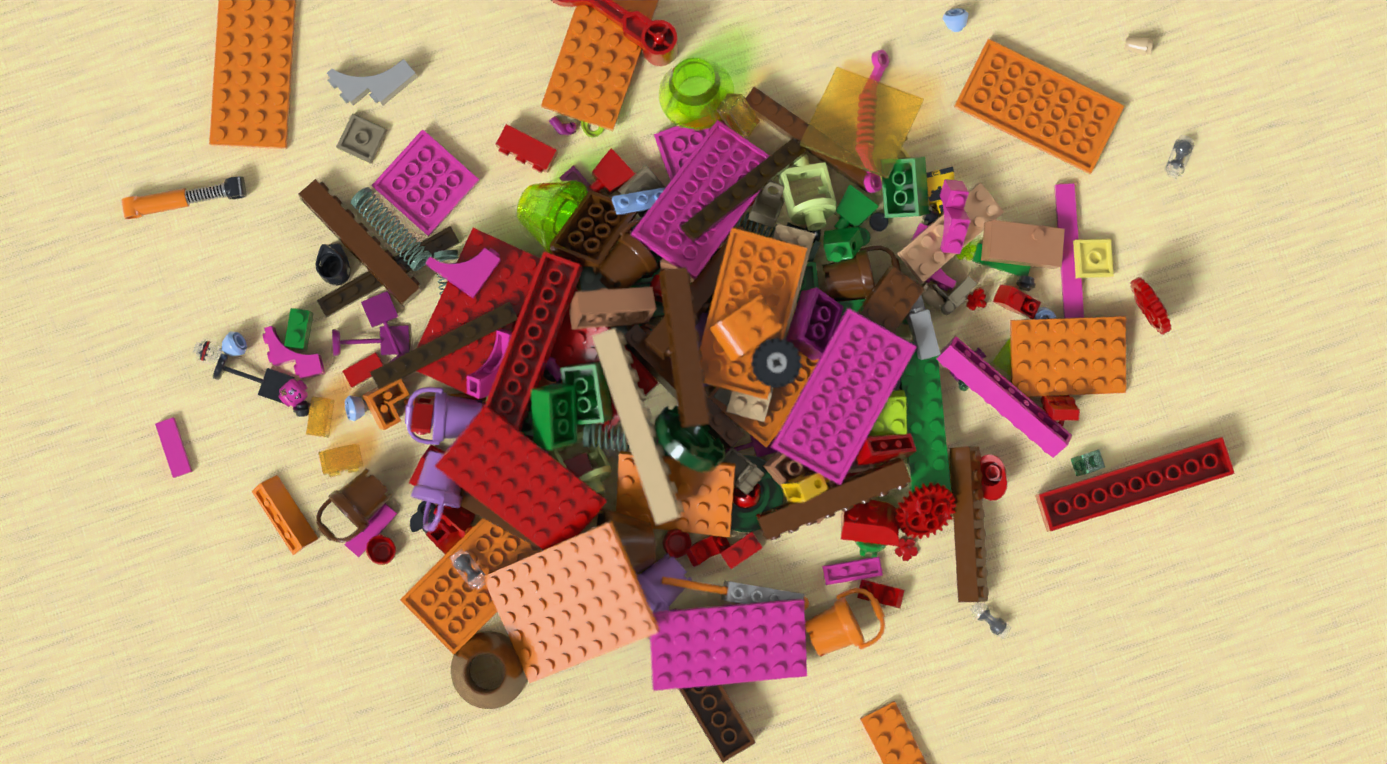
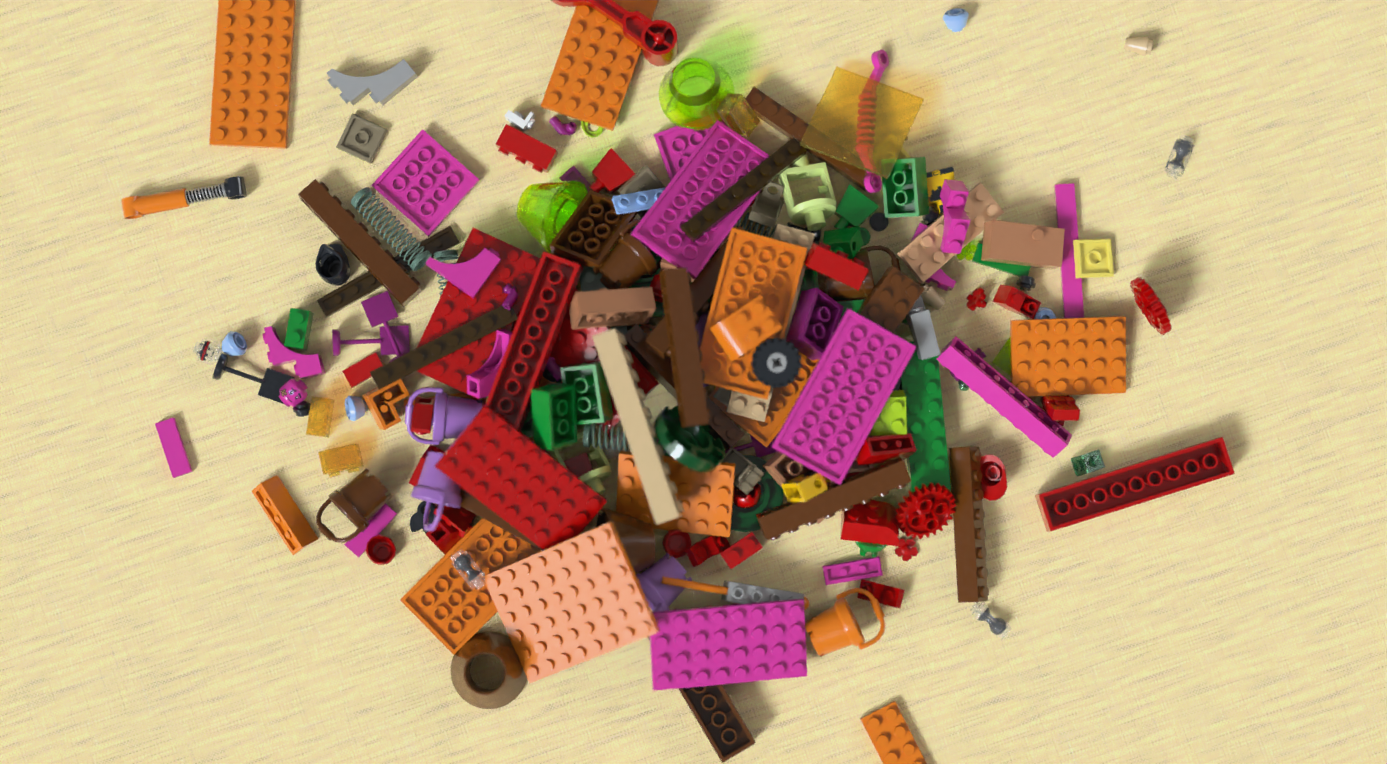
(511, 297): none -> magenta arm
(517, 120): none -> white bracket
(836, 265): none -> red brick
(956, 297): dark tan piece -> none
(1039, 106): orange plate -> none

